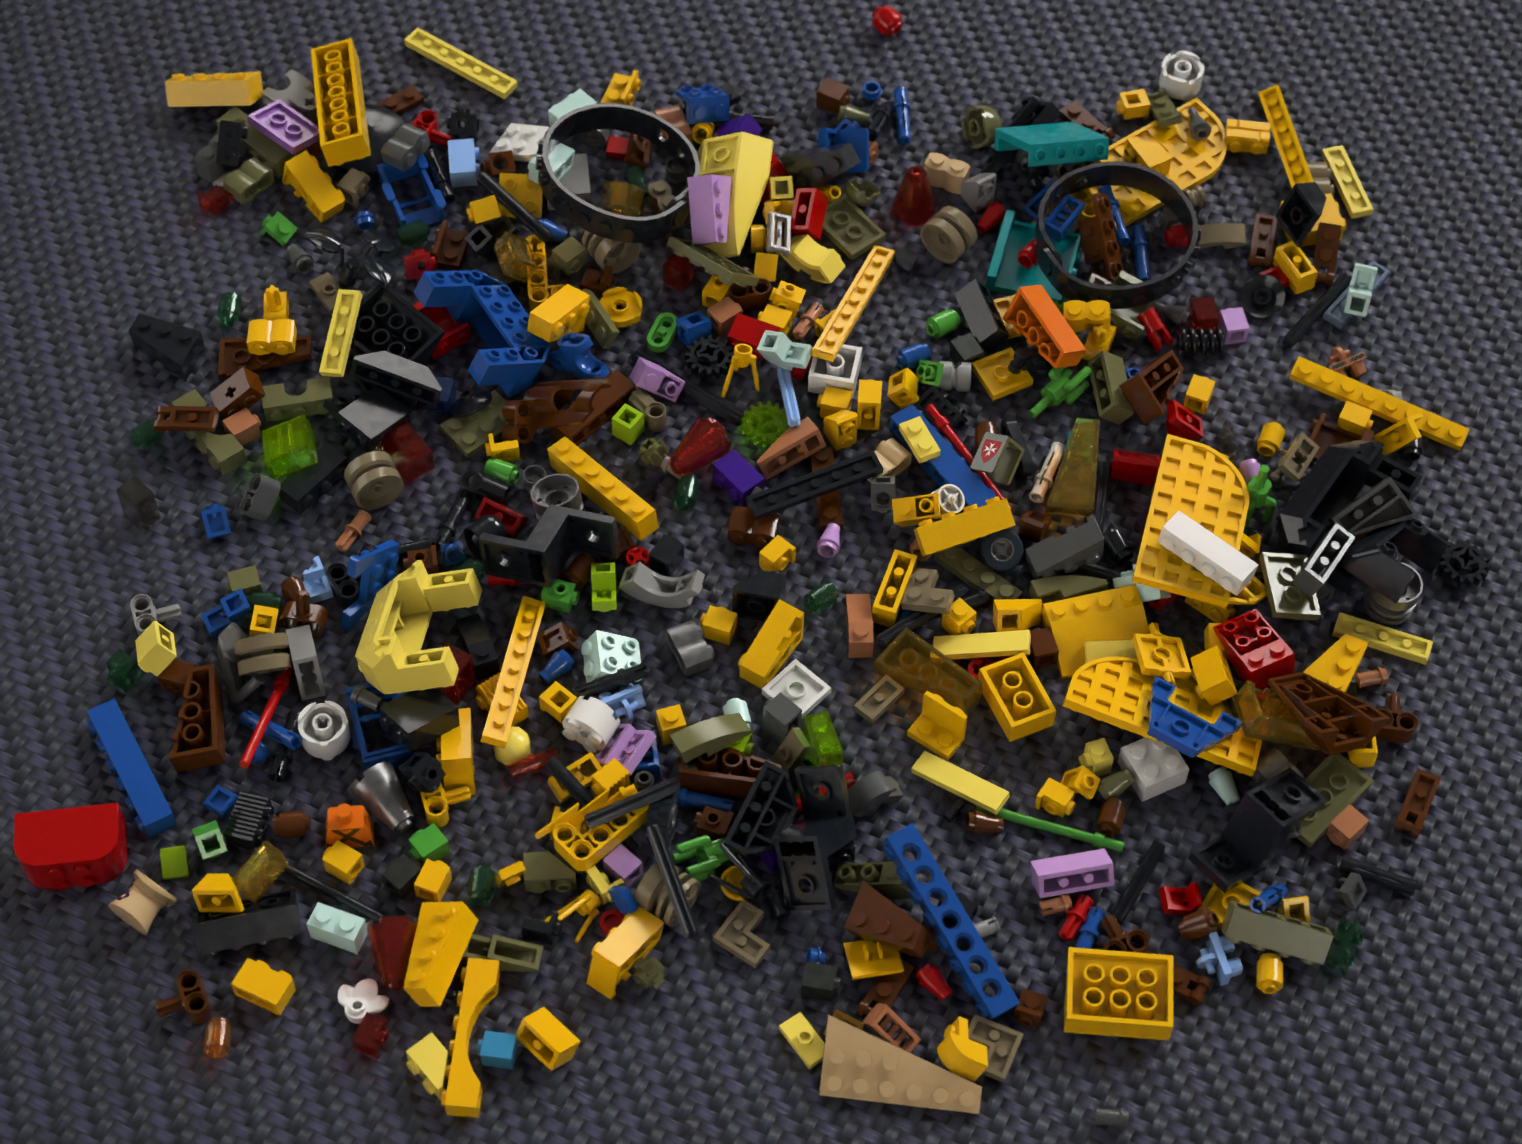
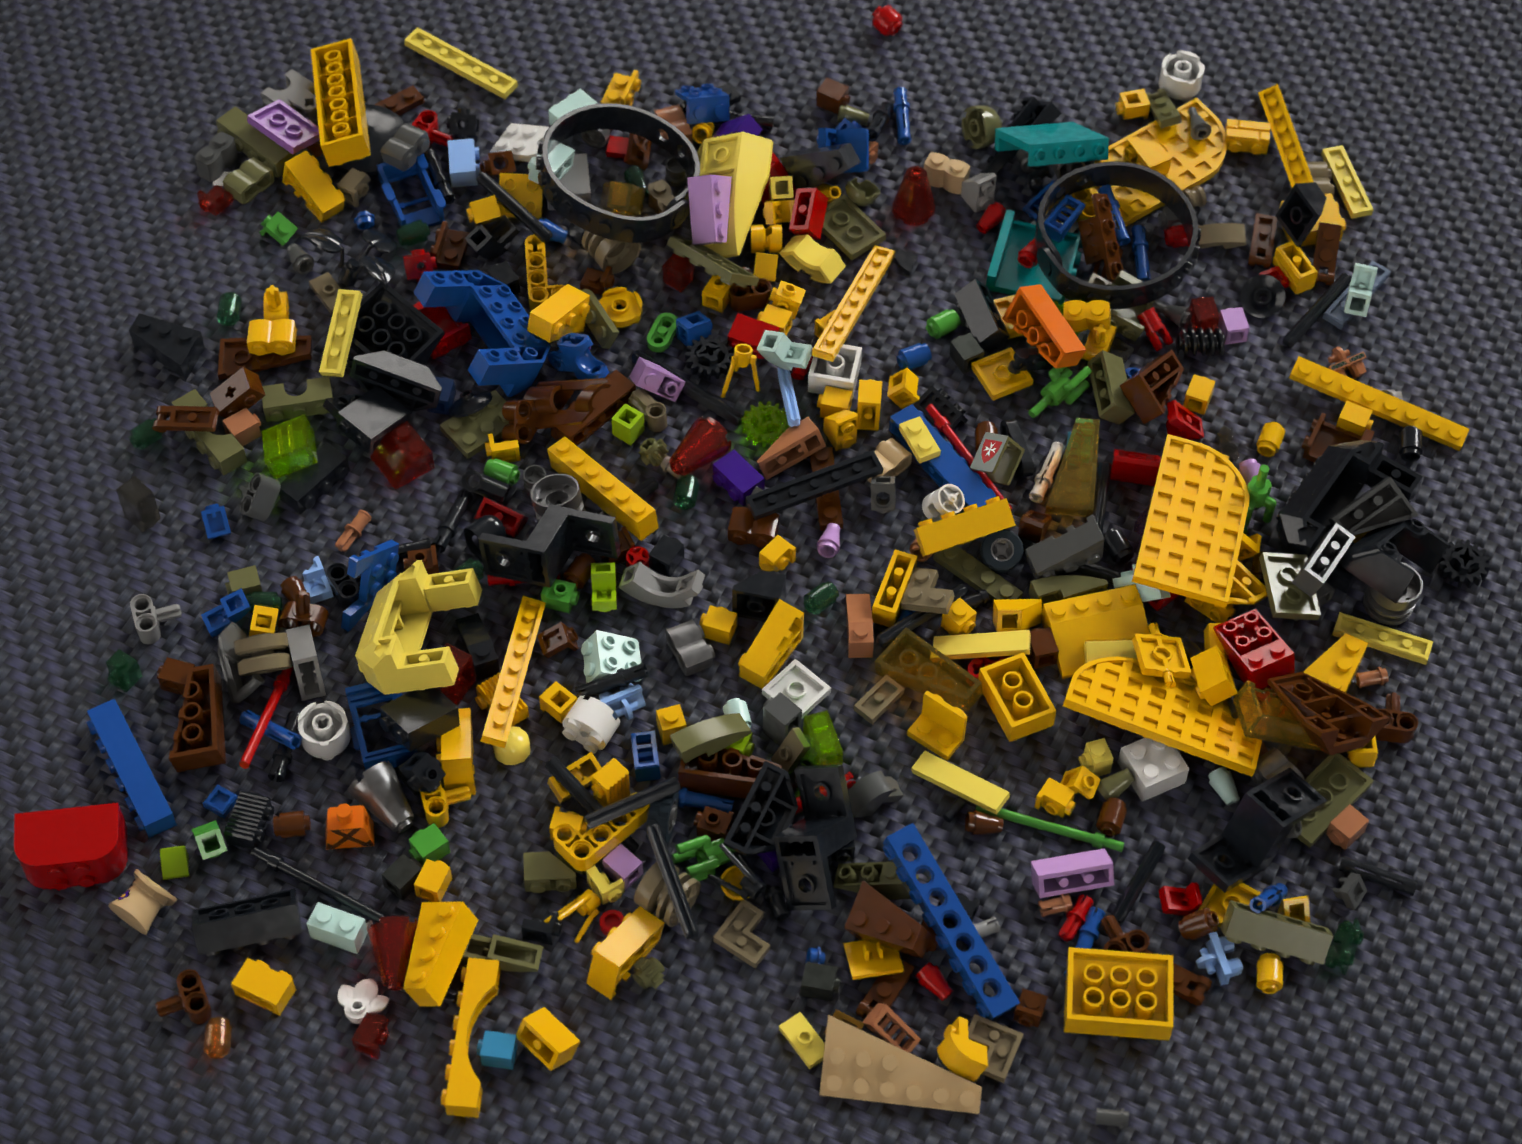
(155, 648): light yellow brick -> none
(214, 89): yellow wedge -> none
(217, 894): yellow slope -> none
(230, 142): black bracket -> none
(260, 871): clear yellow brick -> none
(261, 753): blue plate -> none
(343, 862): yellow brick -> none
(366, 698): dark grey pin -> none
(373, 480): dark tan wheel -> none
(429, 1061): light yellow slope -> none
(458, 557): blue plate -> none
(481, 885): clear green brick -> none
(510, 874): yellow plate -> none
(515, 257): clear yellow brick -> none
(532, 763): clear red pin -> none
(557, 665): blue cone -> none
(569, 256): olive brick -> none
(576, 817): yellow piece -> none
(623, 899): blue tile -> none
(626, 746): lavender slope -> none
(643, 780): dark grey pin -> none
(723, 315): nougat brick -> none
(770, 233): light grey tile -> none
(807, 321): nougat axle -> none
(871, 90): blue plate -> none
(914, 509): yellow slope -> none
(929, 372): bright green slope -> none
(948, 234): dark tan wheel -> none
(955, 376): light grey wheel -> none
(1076, 113): reddish brown plate -> none
(1181, 728): blue wing -> none
(1207, 553): white brick -> none
(1295, 460): dark tan piece -> none
(1399, 434): yellow panel -> none
(1417, 802): reddish brown plate -> none

